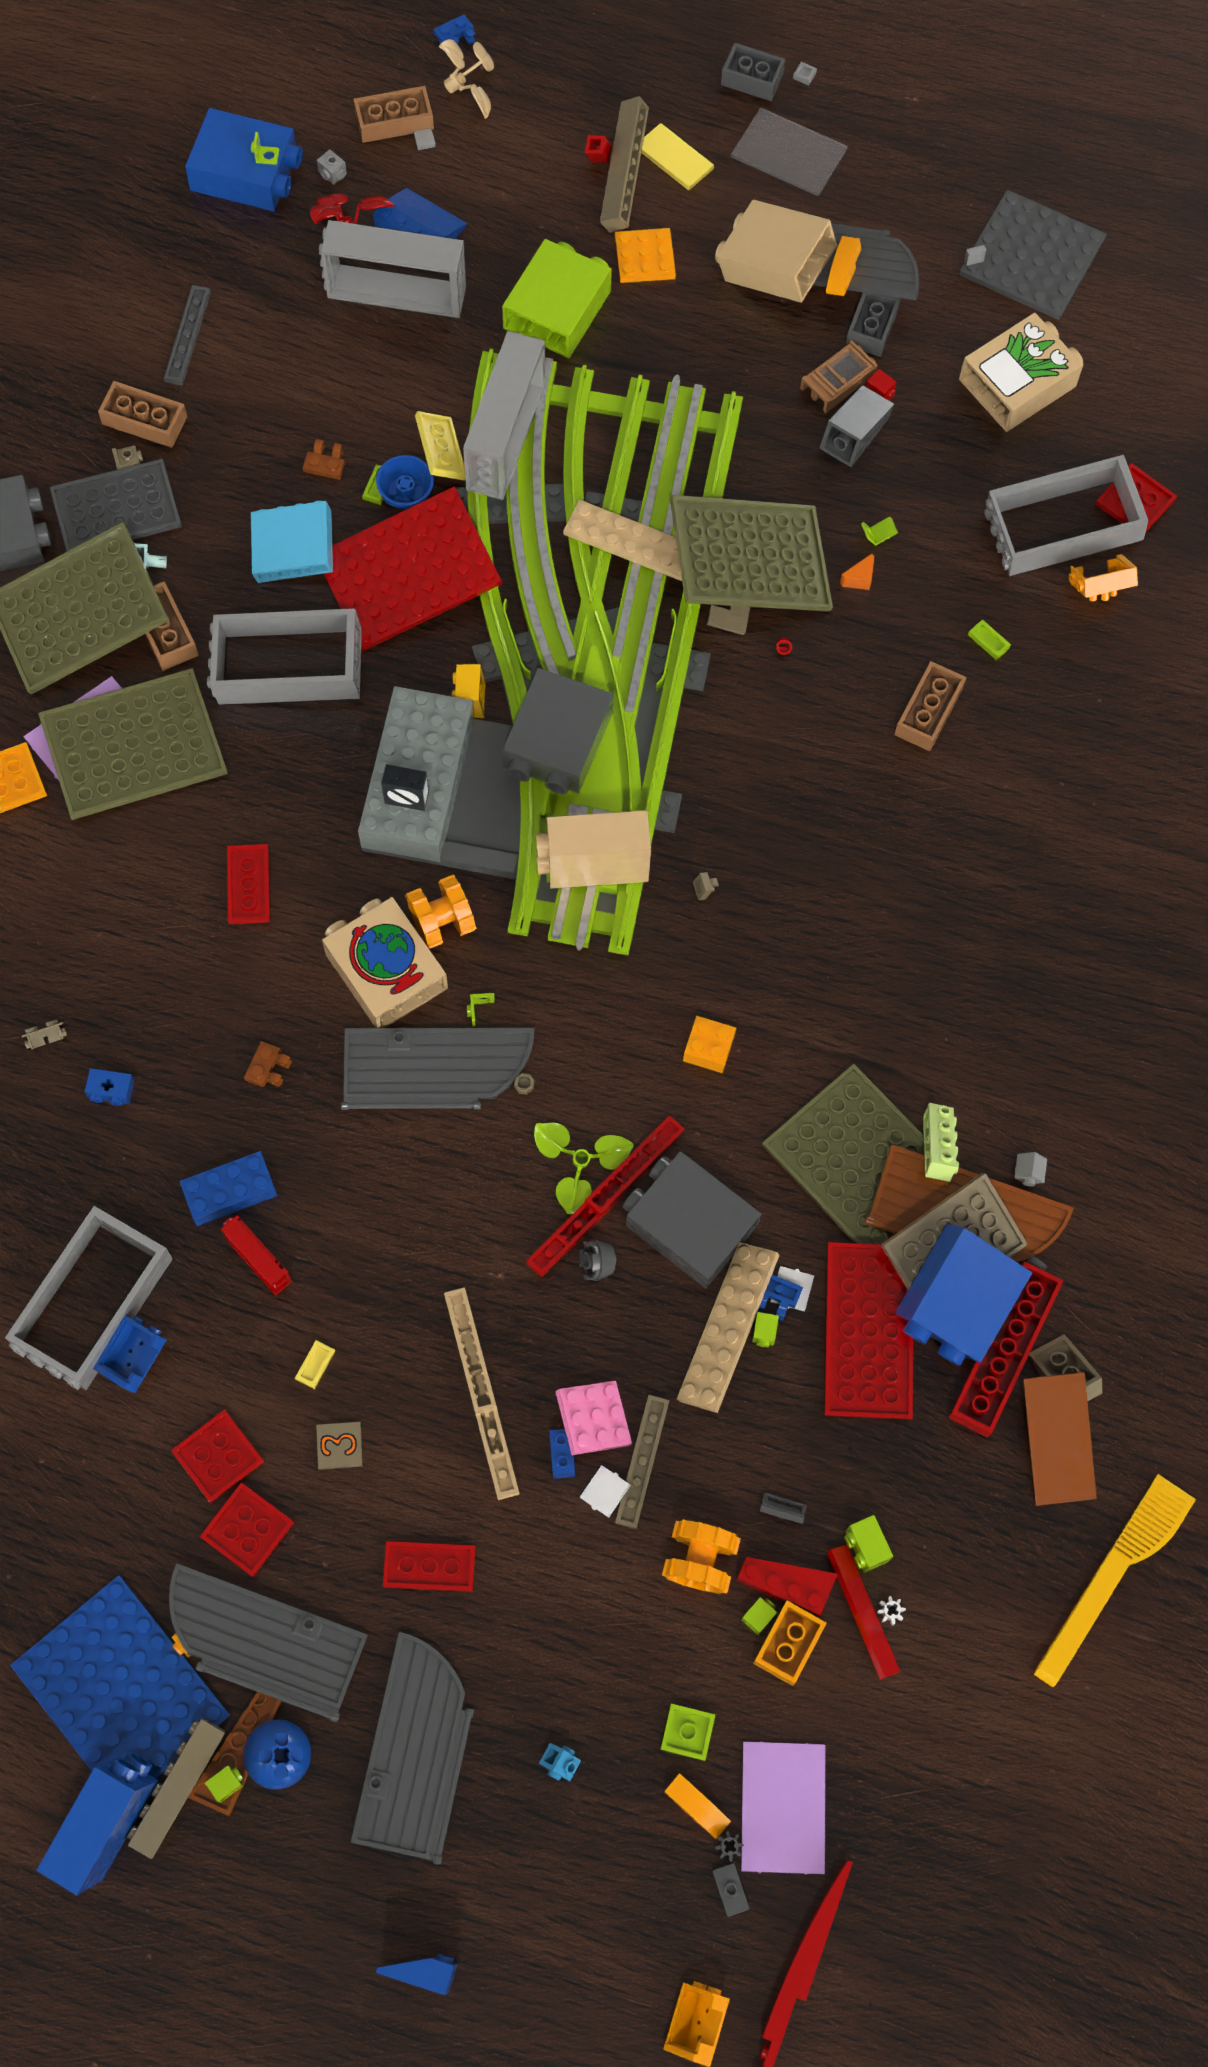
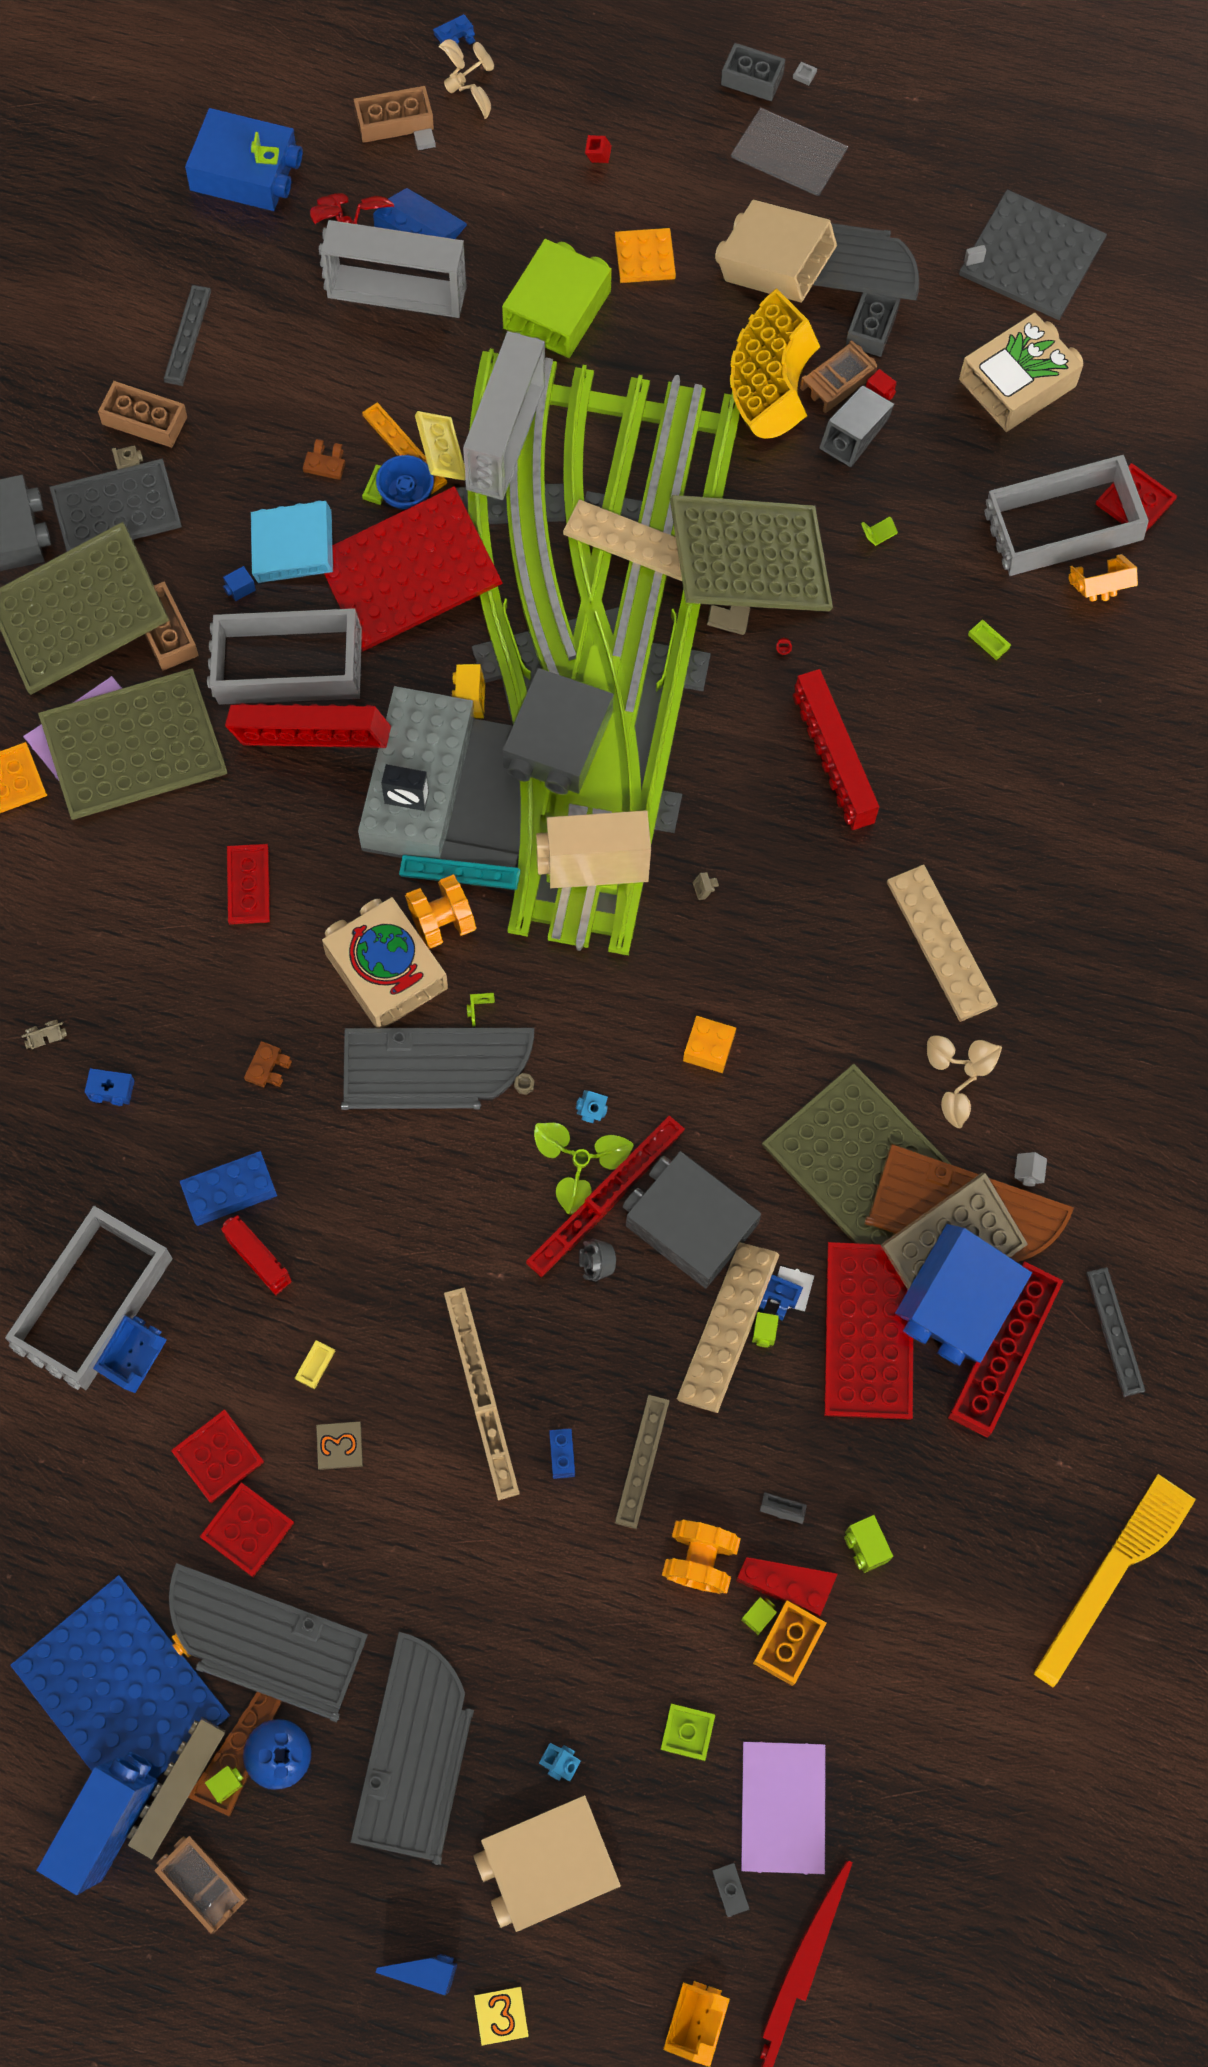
(151, 560): light aqua bracket -> none
(200, 1884): none -> clear door
(238, 584): none -> blue brick
(308, 725): none -> red brick
(331, 167): light grey brick -> none
(396, 438): none -> light orange tile
(429, 1566): red plate -> none
(464, 872): none -> teal plate
(501, 2016): none -> light yellow tile
(547, 1865): none -> tan brick
(593, 1417): bright pink plate -> none
(599, 1106): none -> dark azure brick
(605, 1491): white piece -> none
(624, 164): dark tan brick -> none
(675, 157): light yellow tile -> none
(697, 1806): light orange slope -> none
(722, 1847): dark grey gear -> none
(769, 366): none -> yellow brick
(836, 750): none -> red brick
(843, 265): light orange slope -> none
(859, 575): orange slope -> none
(863, 1612): red tile -> none
(897, 1611): white gear -> none
(930, 706): medium nougat brick -> none
(940, 1142): yellowish green brick -> none
(942, 943): none -> tan plate
(982, 1061): none -> tan plant
(1036, 1262): dark grey tile -> none
(1059, 1438): dark orange piece -> none
(1064, 1358): dark tan slope -> none
(1115, 1332): none -> dark grey tile

